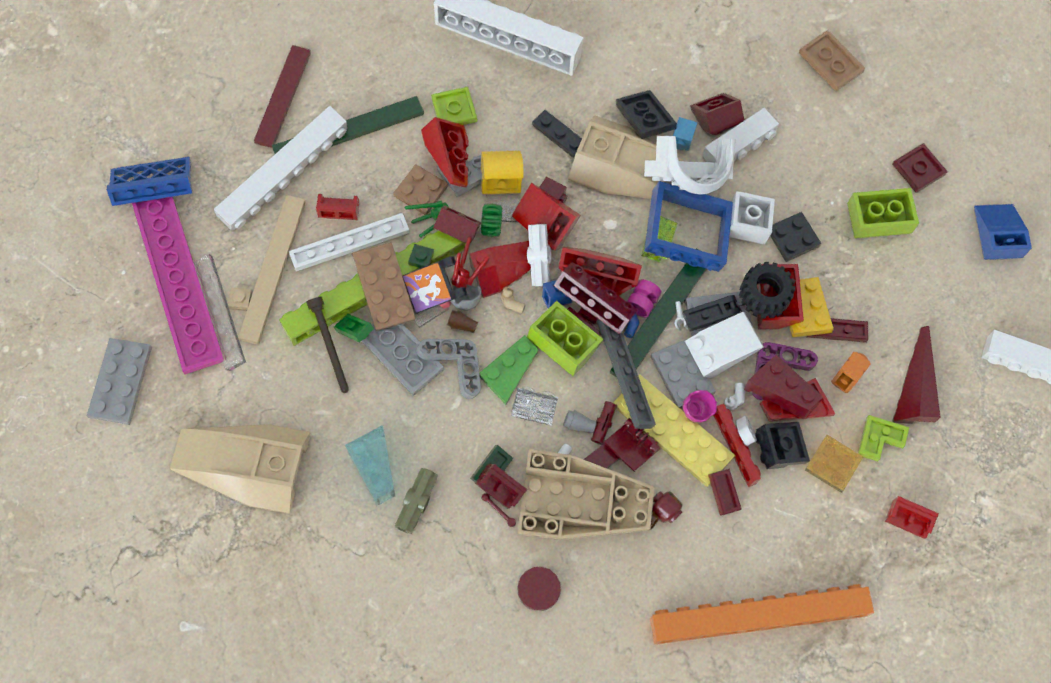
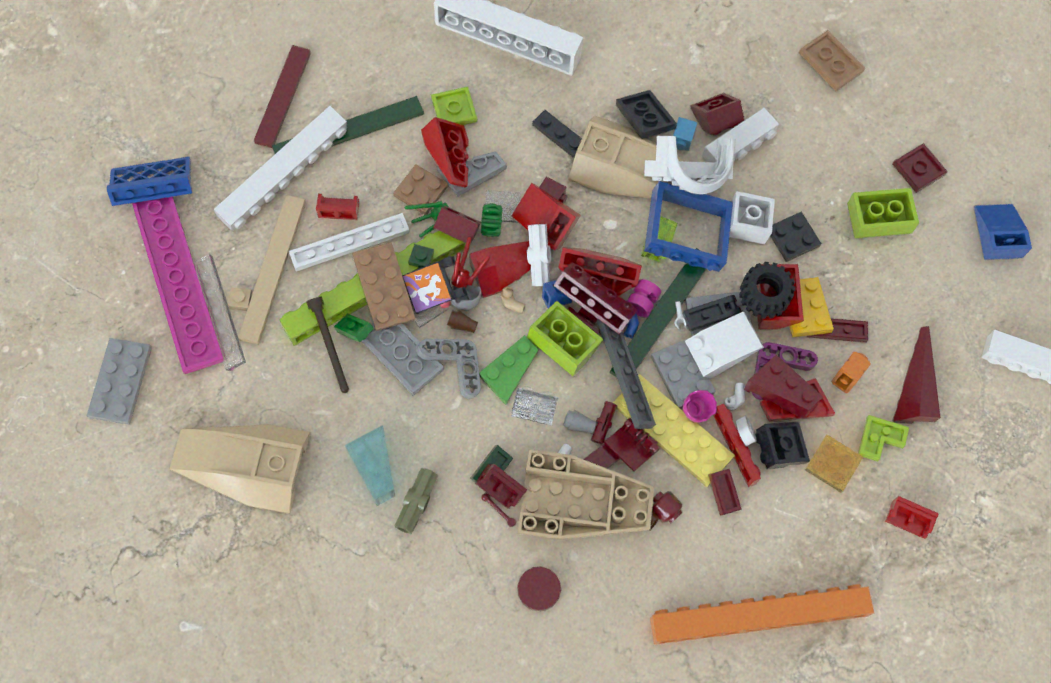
(501, 172): yellow brick -> none

